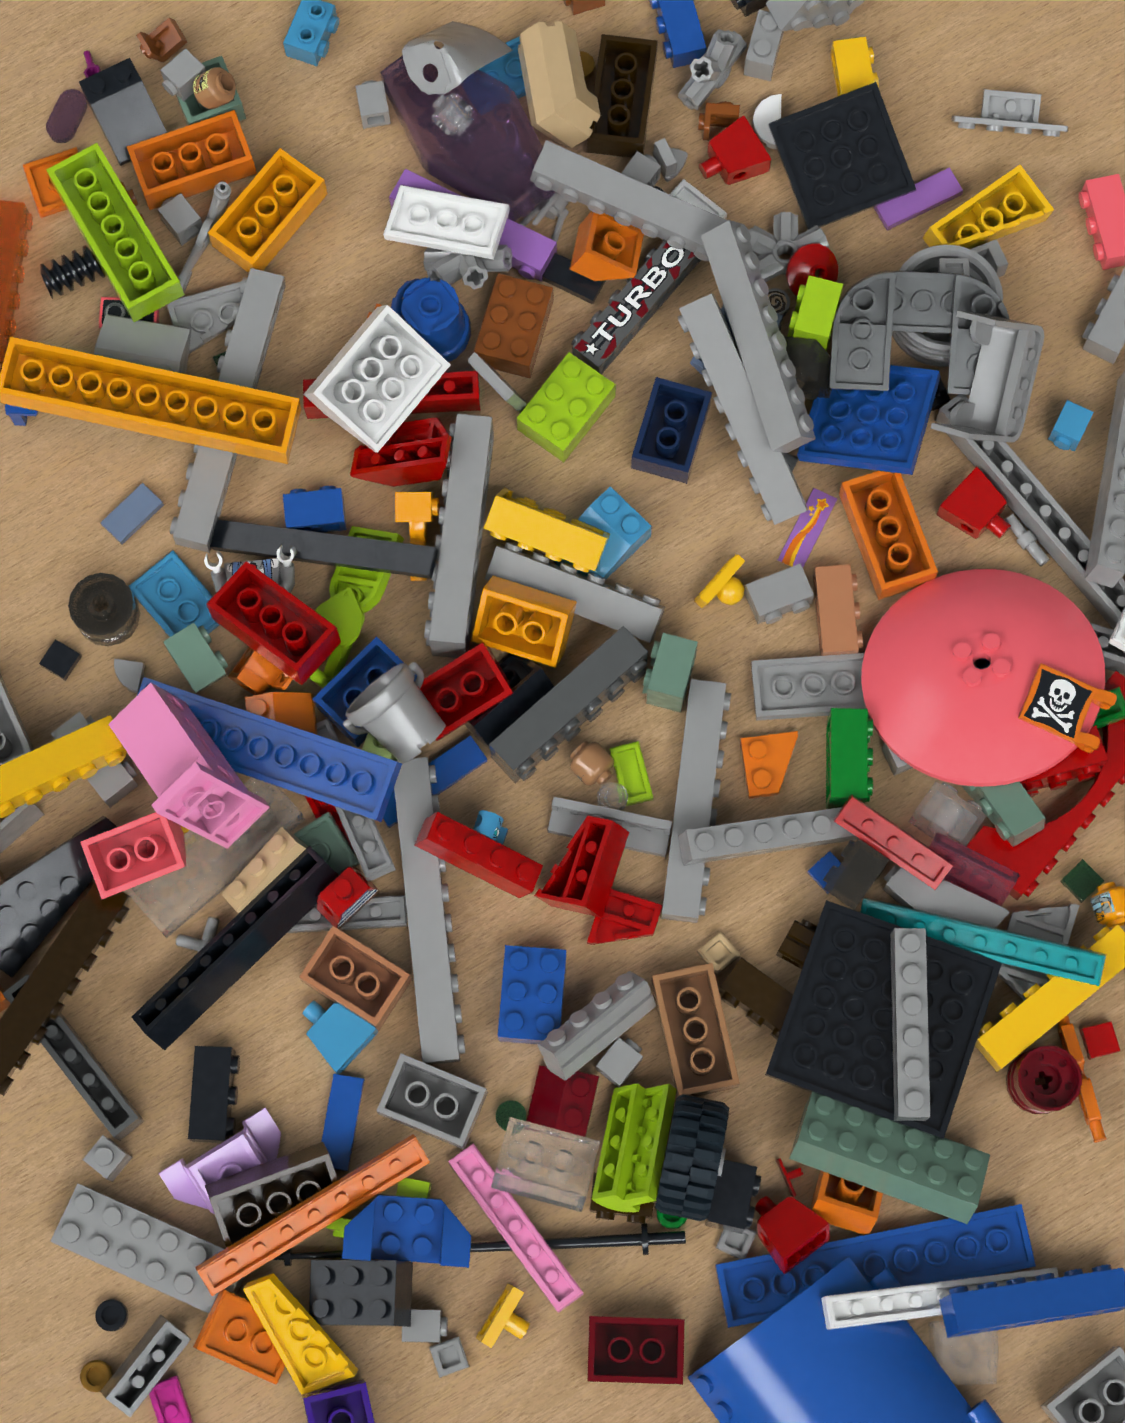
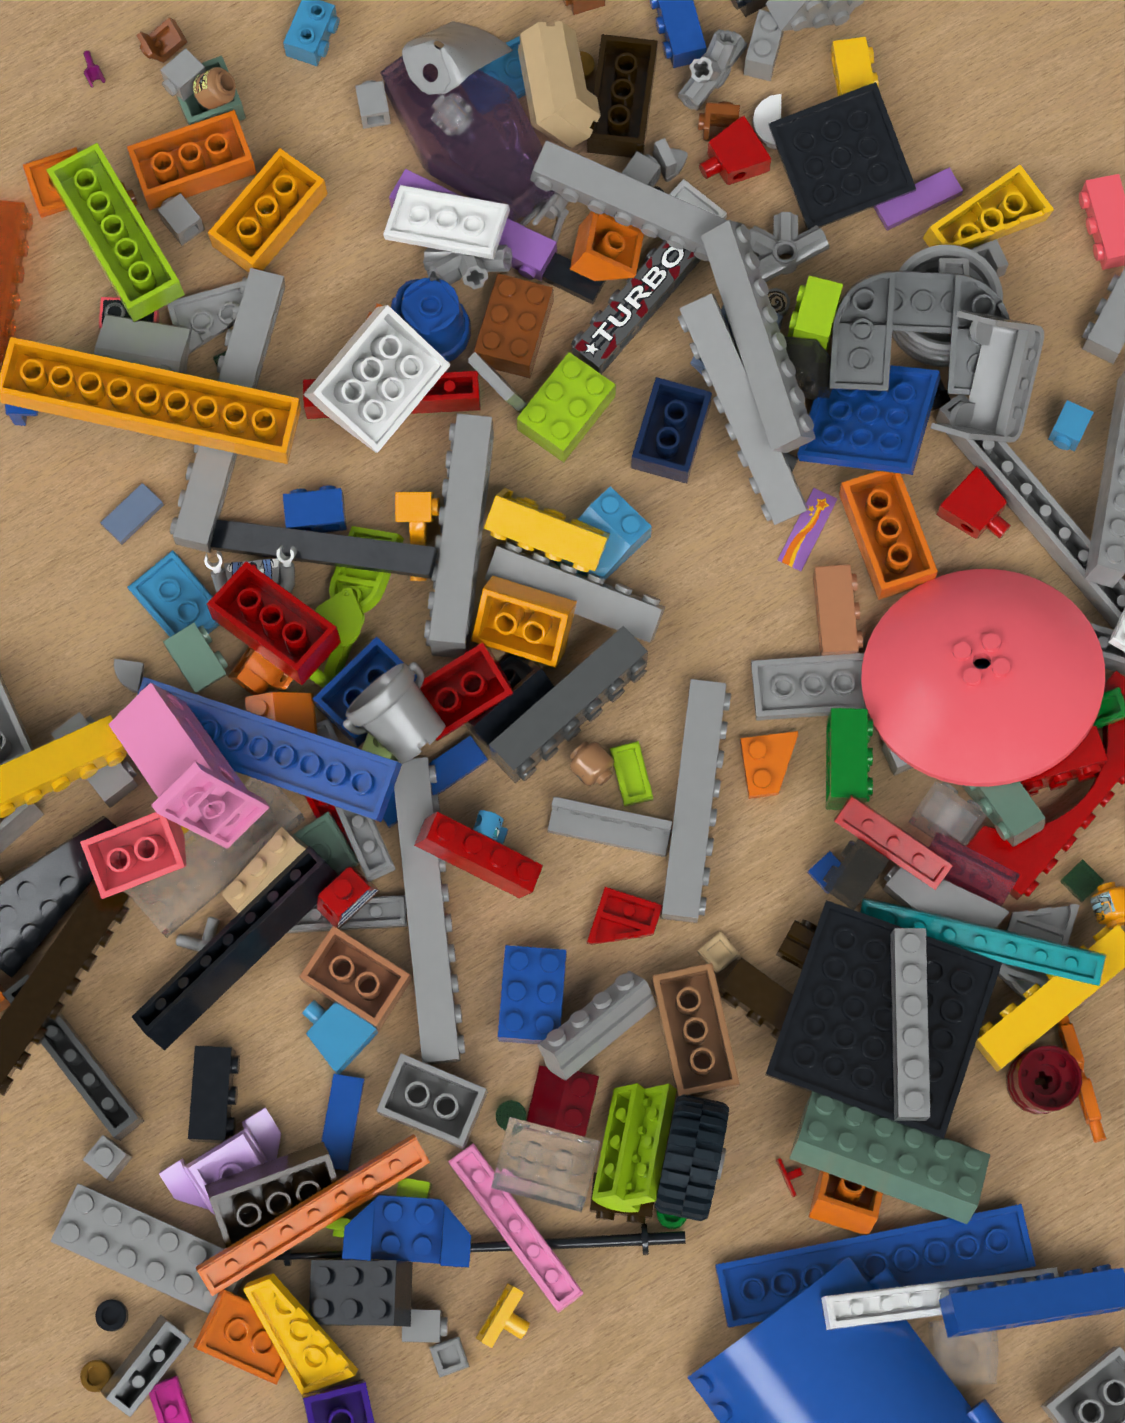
(60, 660): black tile -> none
(66, 116): tile -> none
(71, 271): black piece -> none
(89, 614): clear smoke wheel -> none
(122, 107): slope -> none
(217, 208): light grey plant -> none
(410, 456): red wedge -> none
(588, 868): red wedge -> none
(612, 796): clear tile -> none
(620, 1061): light grey brick -> none
(636, 1350): dark red brick -> none
(672, 669): sand green brick -> none
(723, 585): yellow tile -> none
(732, 1197): black brick -> none
(736, 1243): light grey tile -> none
(762, 836): light grey brick -> none
(779, 594): light grey brick -> none
(790, 1231): red torso -> none
(807, 261): red dish -> none
(1010, 110): light grey bracket -> none
(1027, 540): light grey bar -> none
(1061, 704): flag -> none
(1100, 1040): red tile -> none

